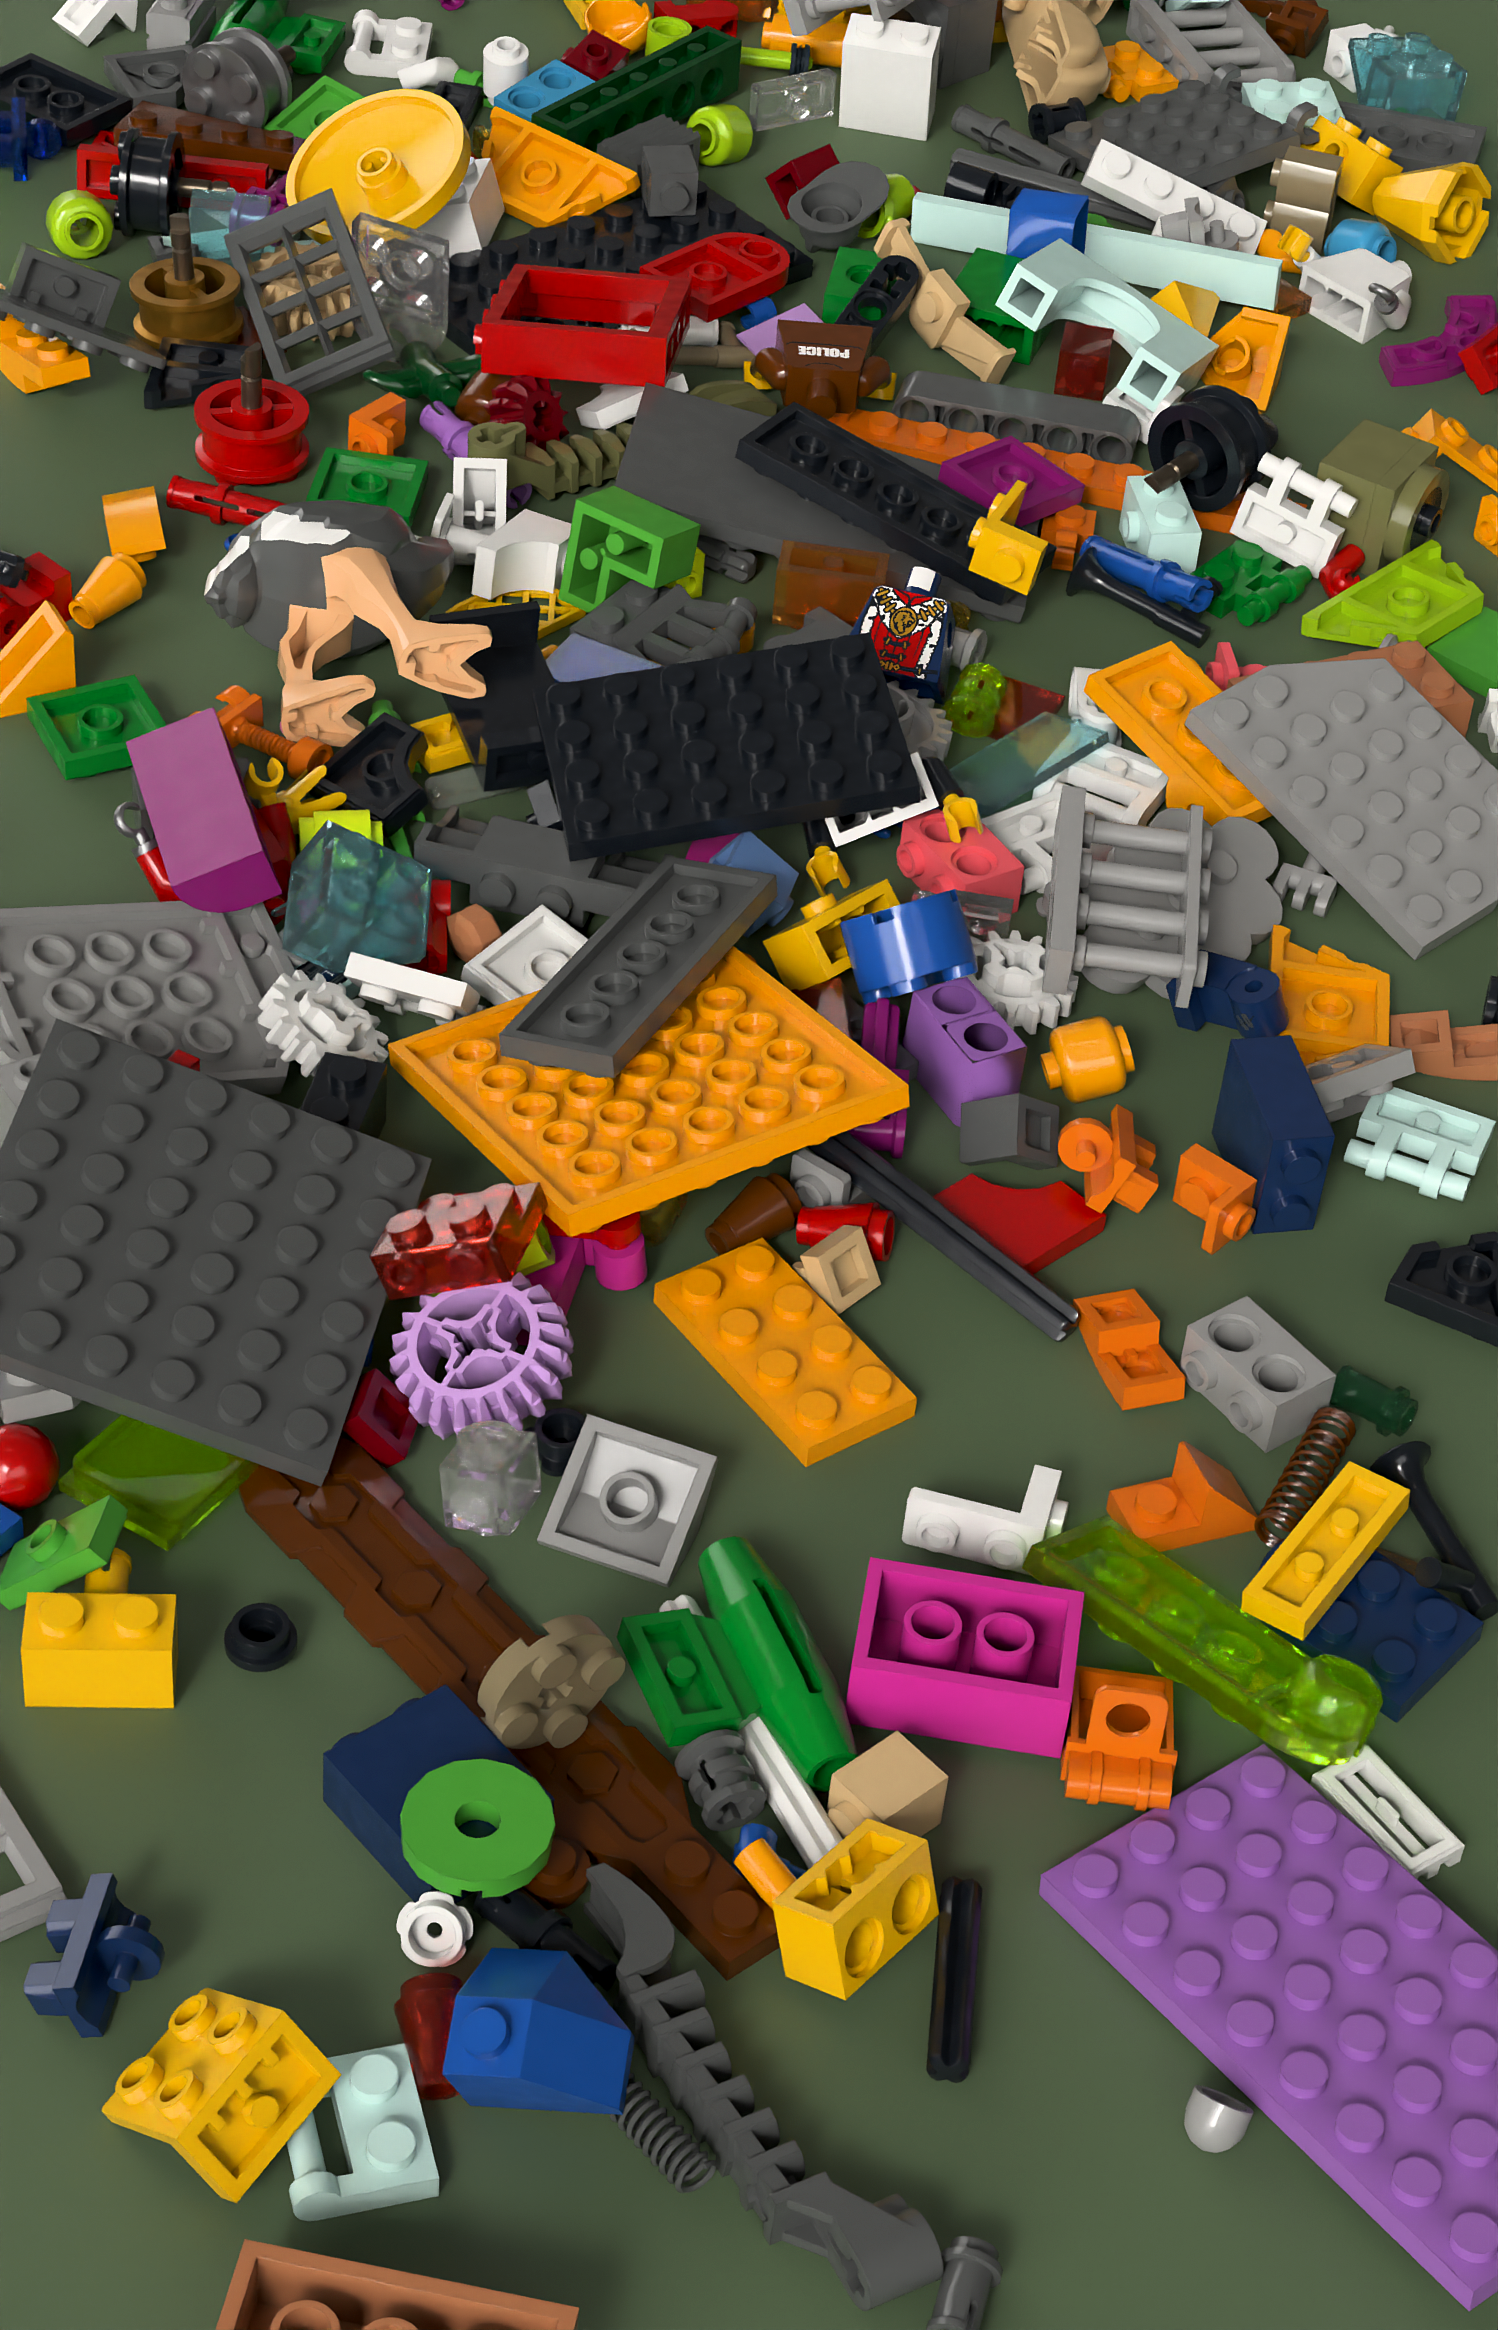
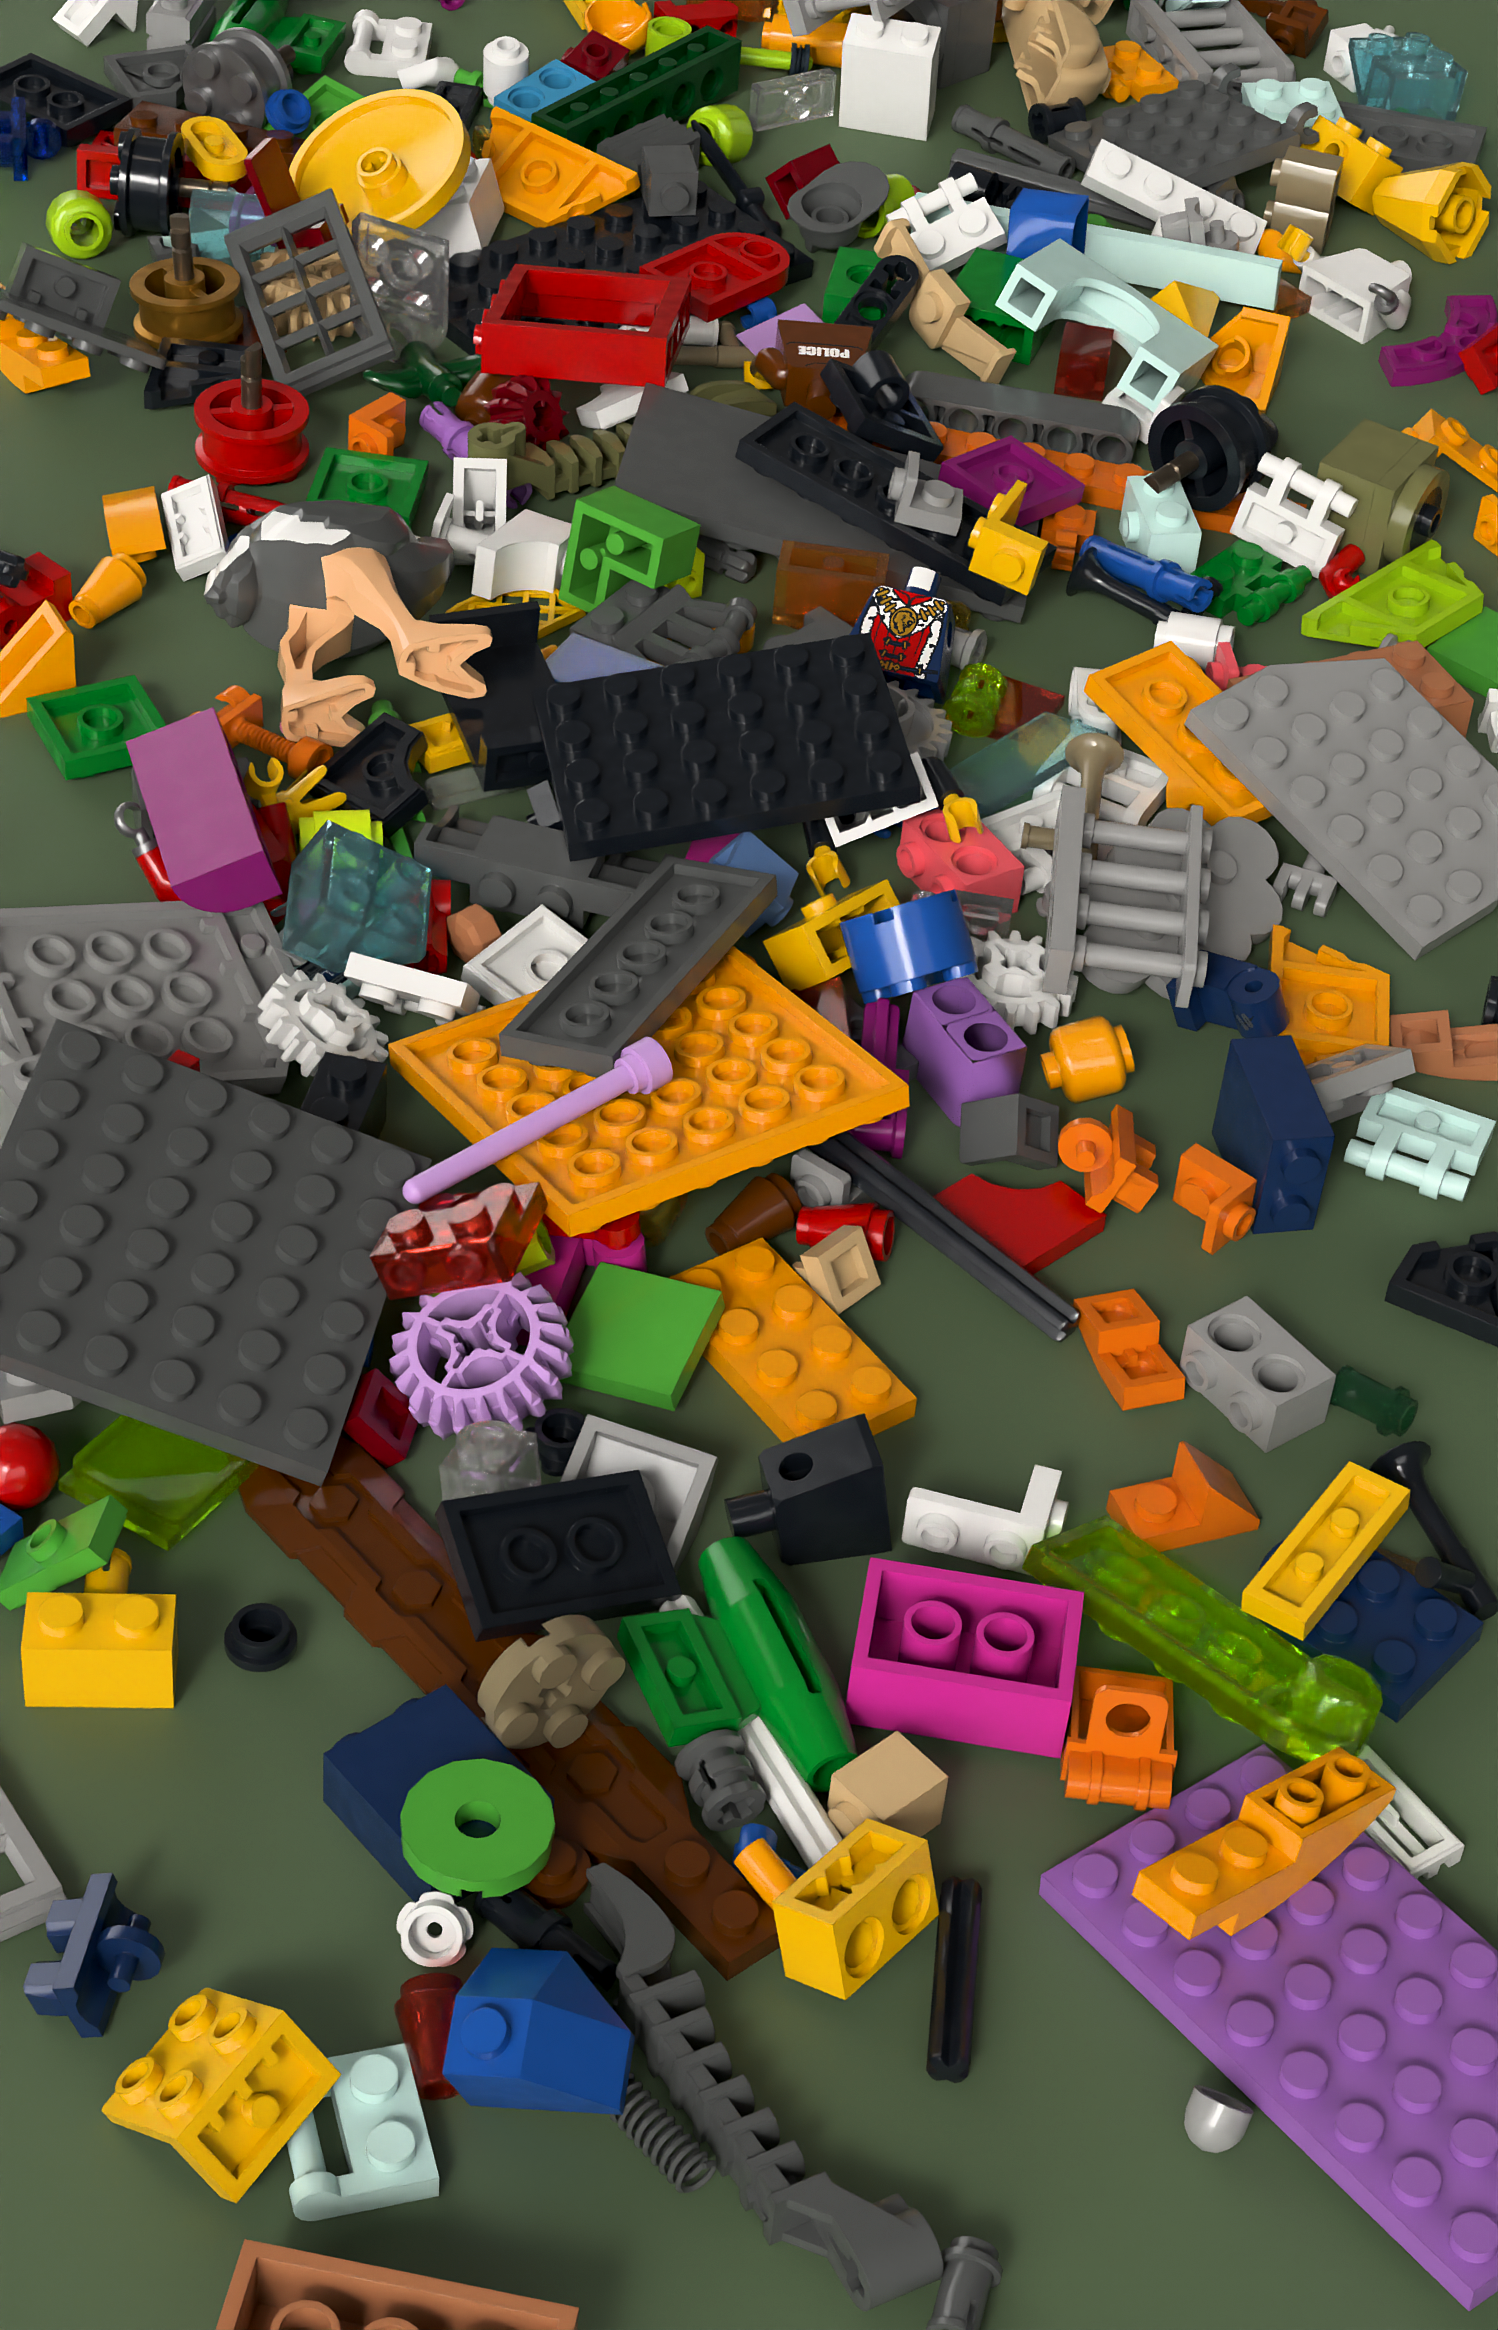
(195, 527): none -> white plate
(214, 149): none -> yellow plate
(277, 191): none -> dark red bracket
(288, 111): none -> blue plate
(557, 1553): none -> black plate
(640, 1069): none -> lavender piece
(640, 1334): none -> bright green tile
(747, 200): none -> black sword
(819, 1496): none -> black torso
(880, 405): none -> black plate
(924, 503): none -> light grey bracket
(955, 237): none -> white plate
(1092, 757): none -> dark tan piece
(1194, 635): none -> white brick
(1270, 1851): none -> light orange slope
(1331, 1442): reddish brown piece -> none
(1362, 234): dark azure head -> none

